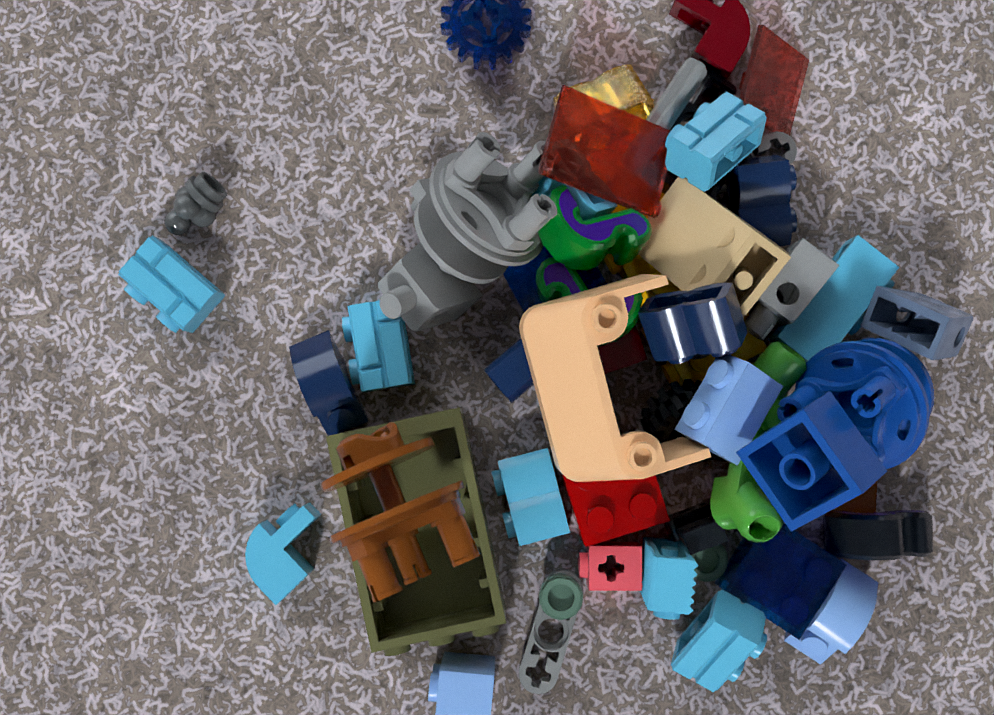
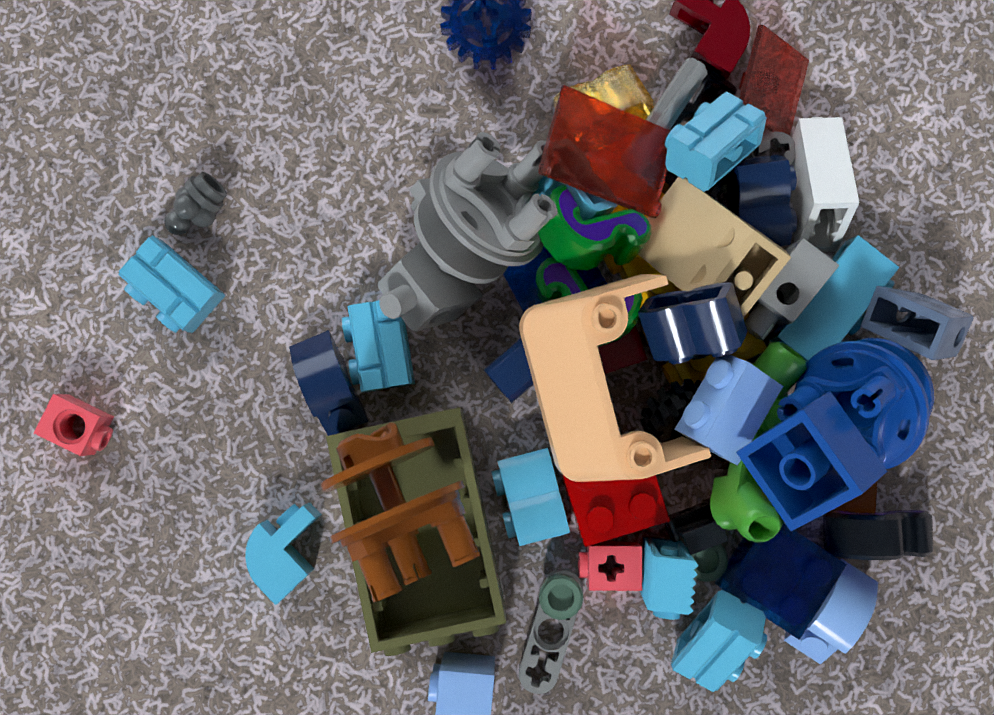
(58, 420): none -> coral brick
(825, 182): none -> white slope

